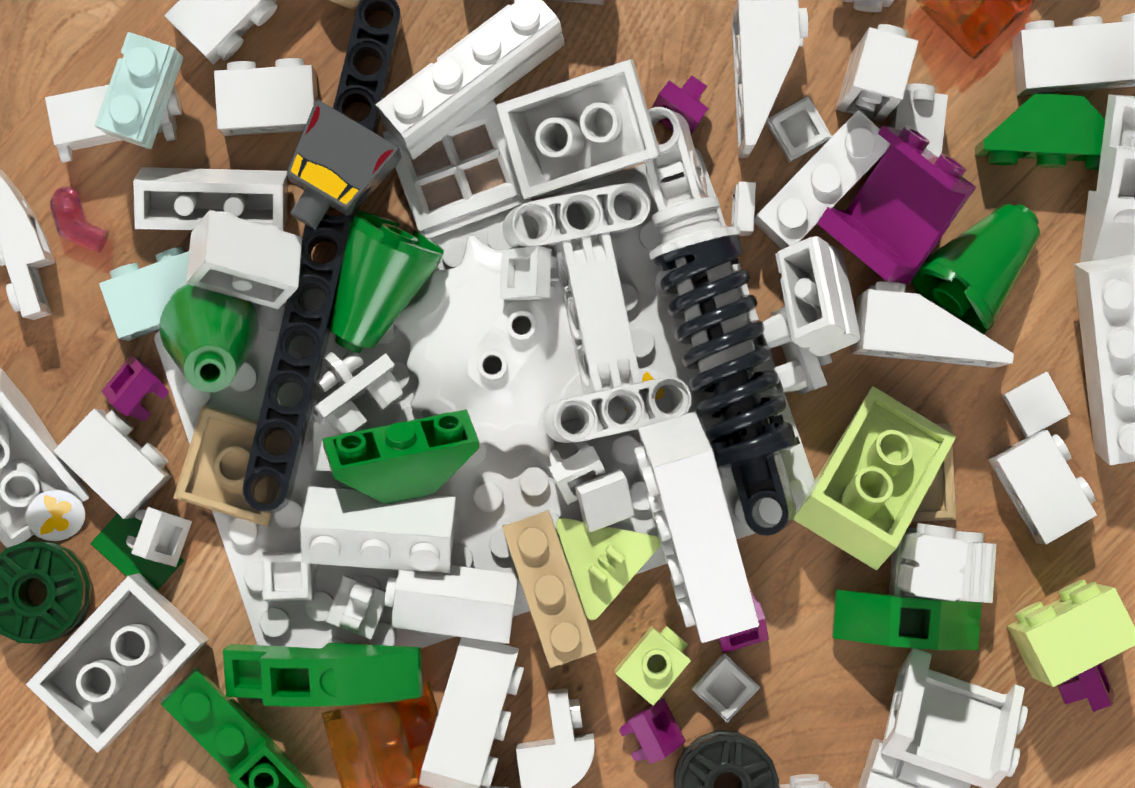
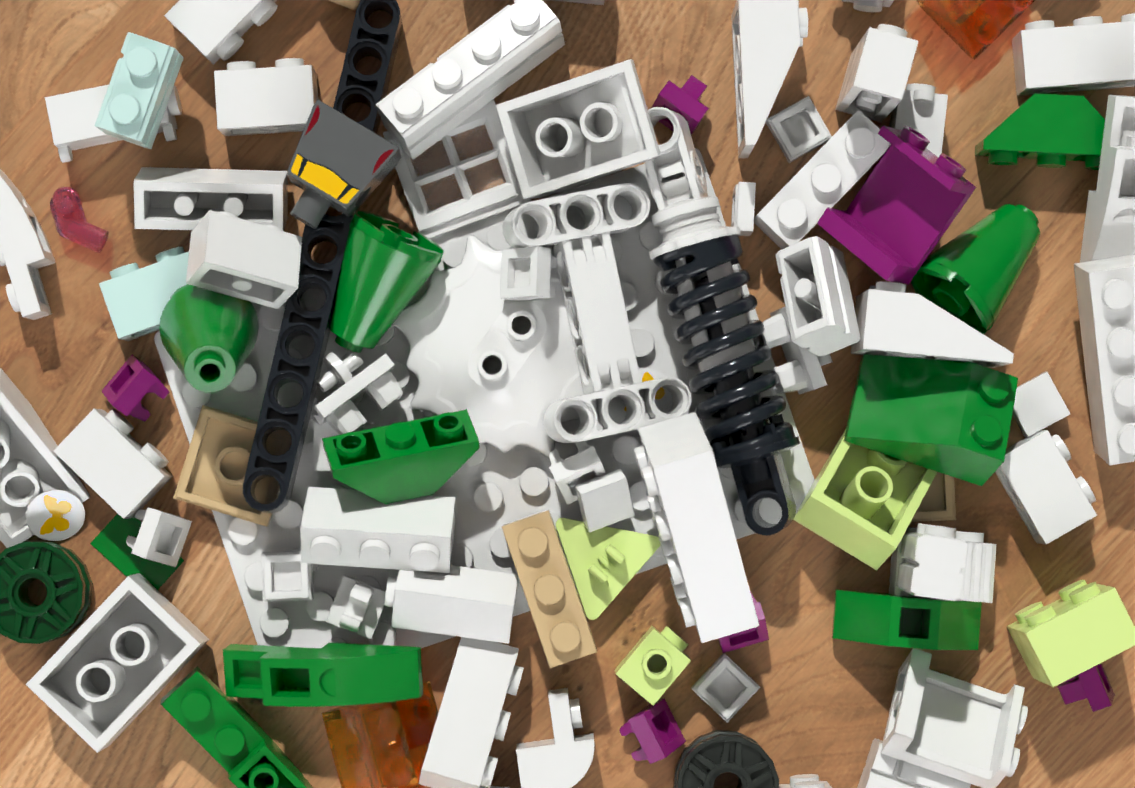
(933, 414): none -> green slope

